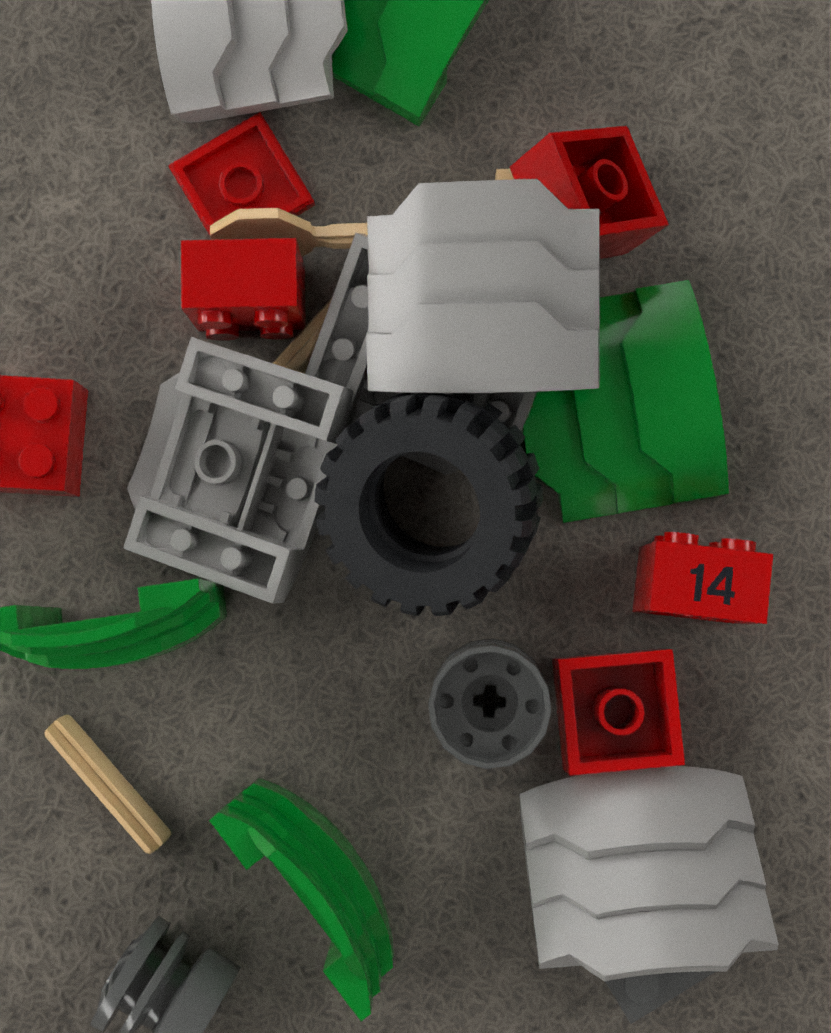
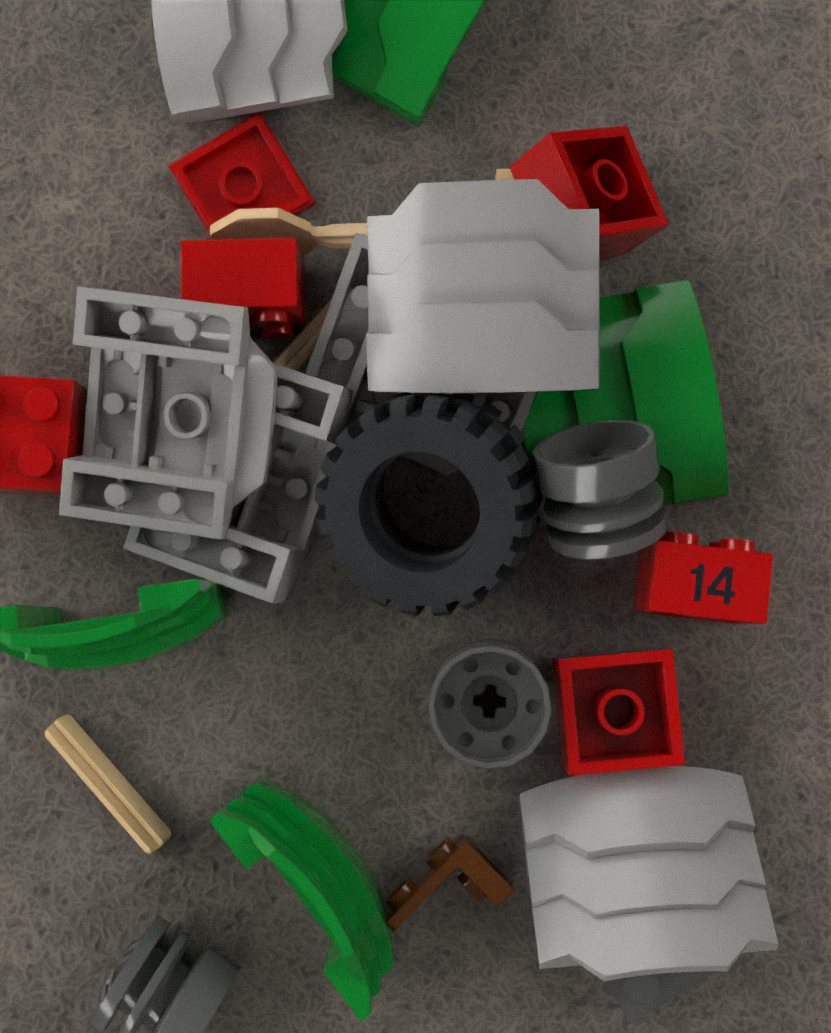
(171, 413): none -> light grey slope
(478, 877): none -> reddish brown bracket
(601, 489): none -> dark grey wheel

